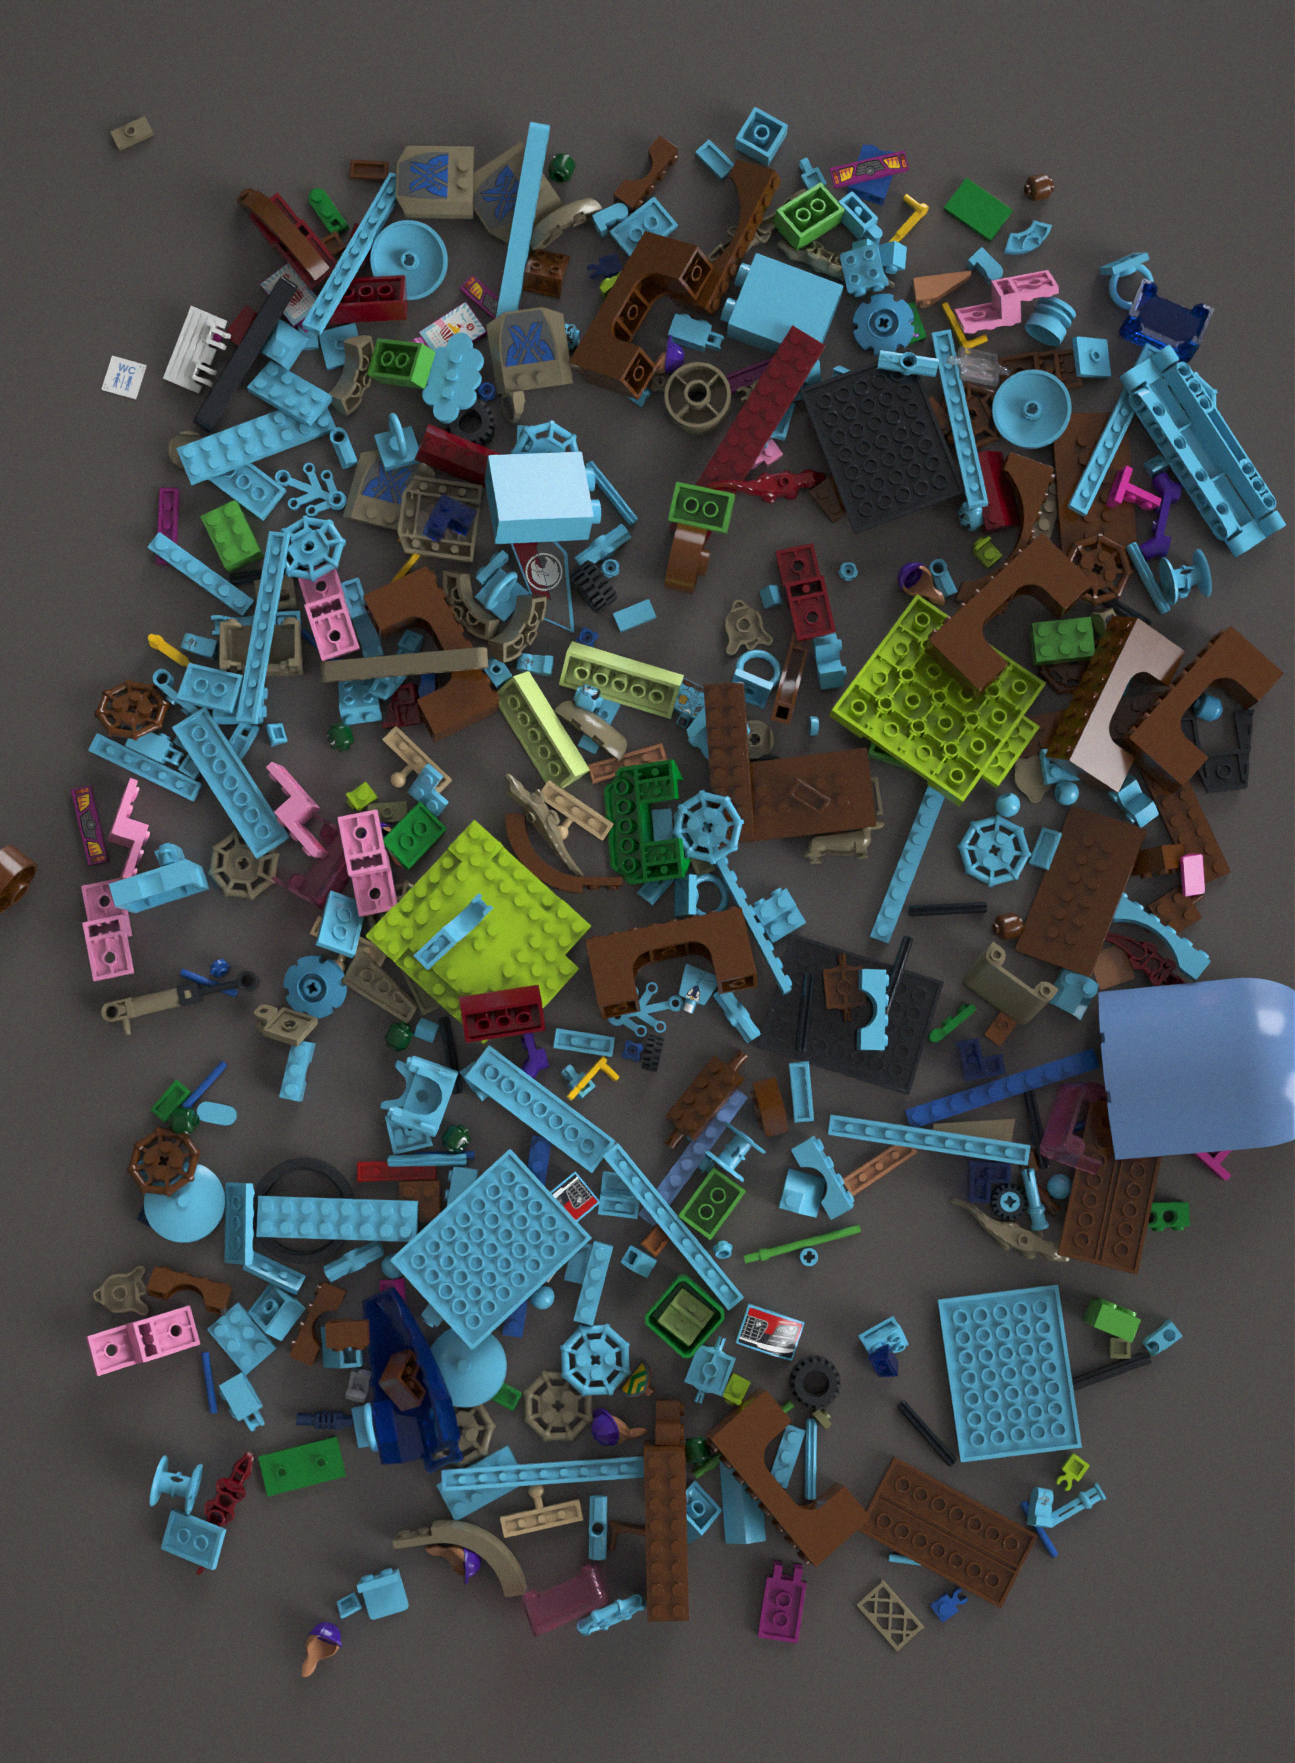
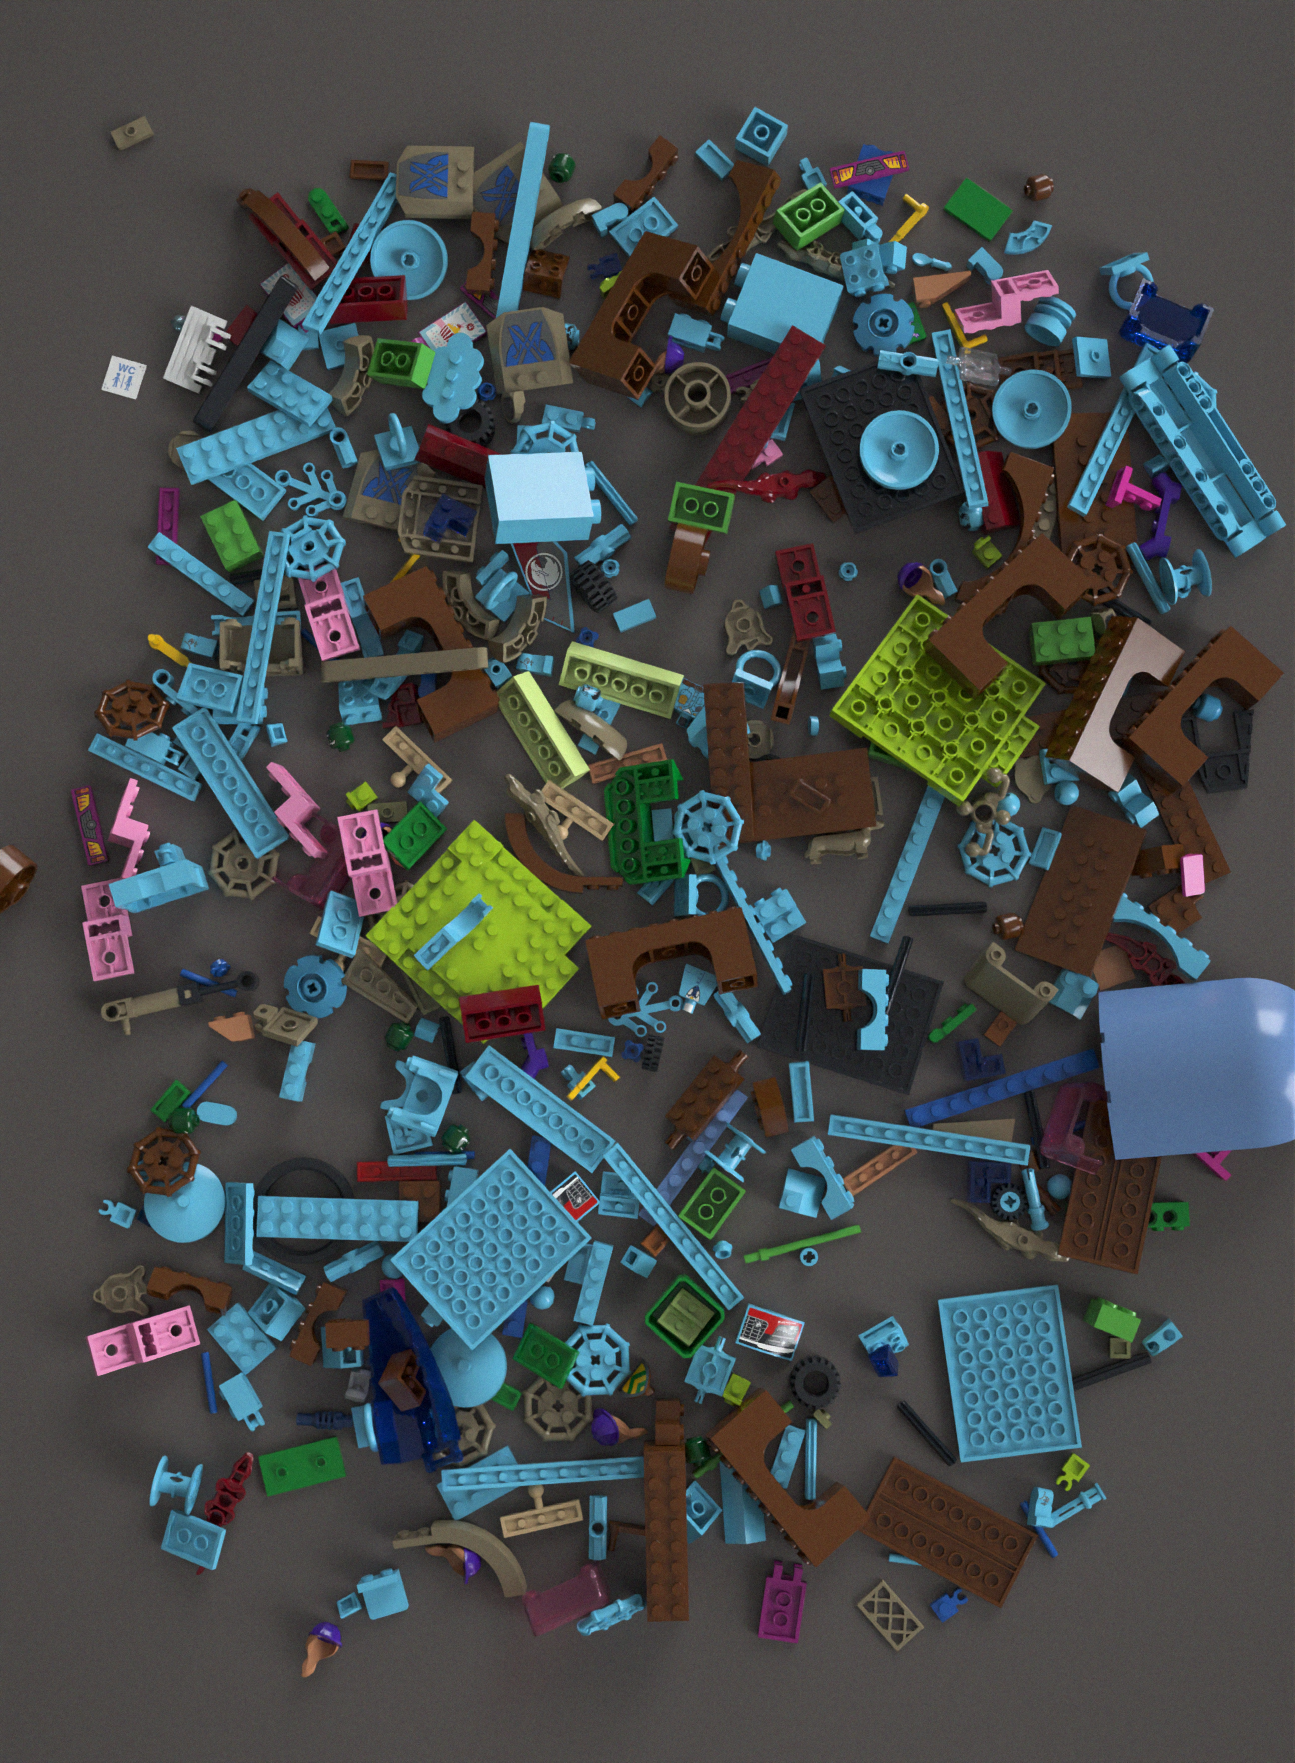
(121, 1213): none -> medium azure plate
(178, 322): none -> clear light blue hinge
(235, 1028): none -> nougat slope
(480, 277): none -> reddish brown arch
(545, 1355): none -> green tile
(567, 418): none -> medium azure plate
(763, 850): none -> medium azure plate
(899, 450): none -> medium azure dish
(922, 260): none -> medium azure piece
(984, 823): none -> dark tan wheel

